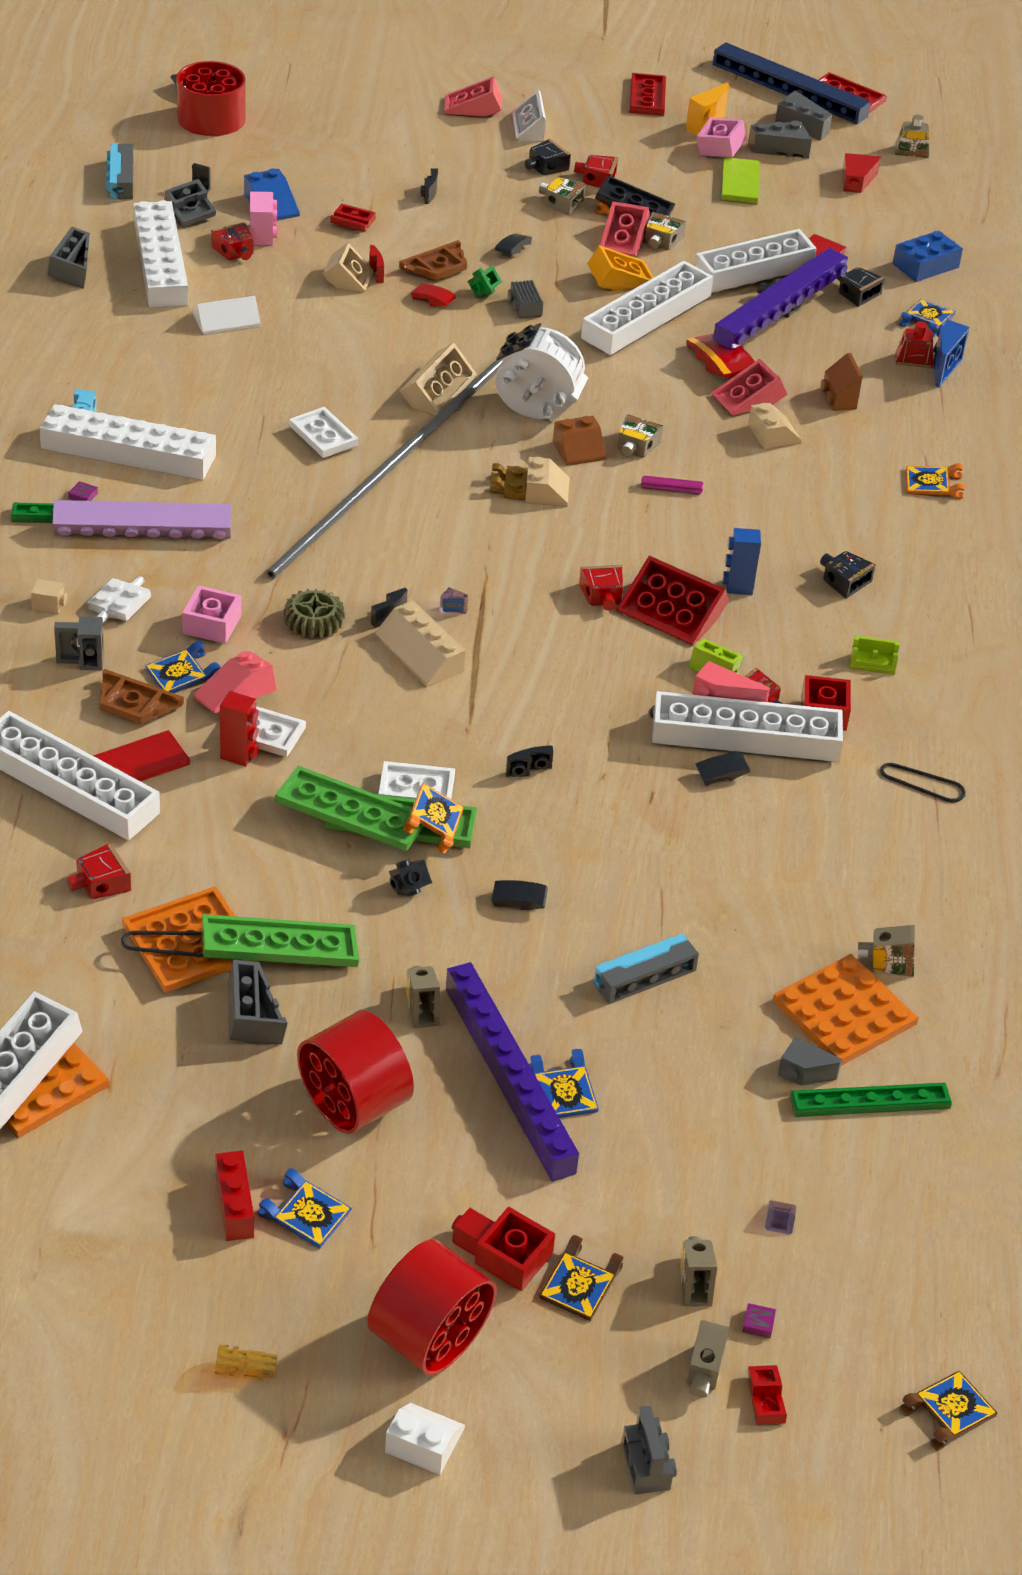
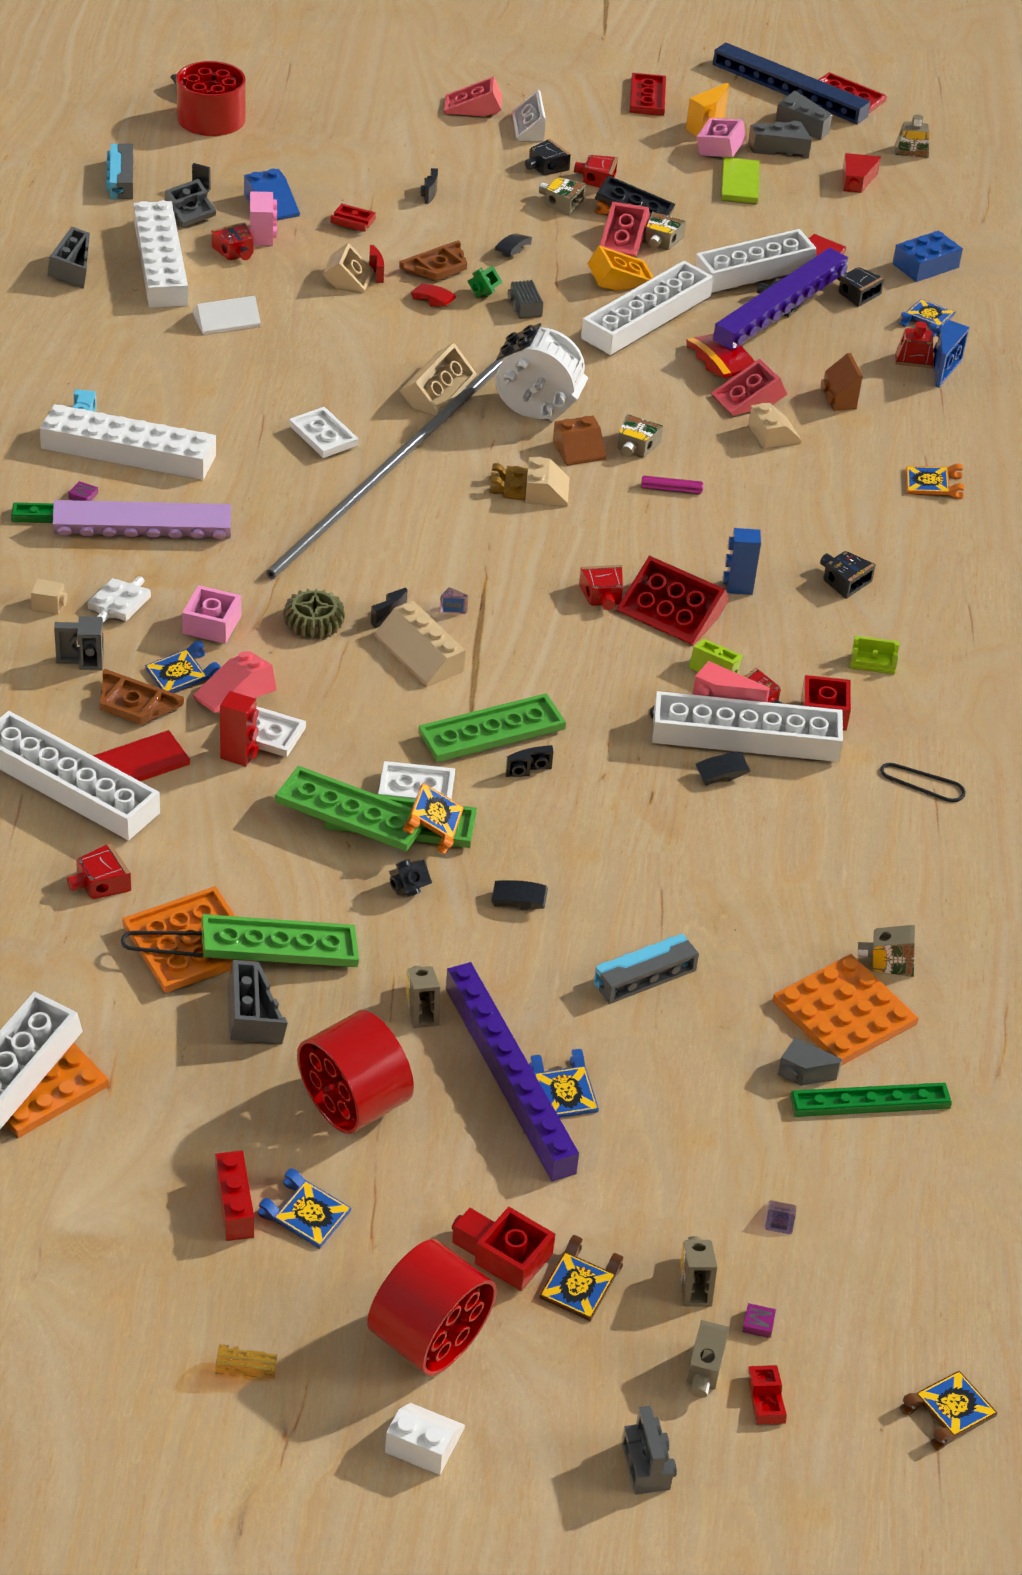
(491, 727): none -> bright green plate

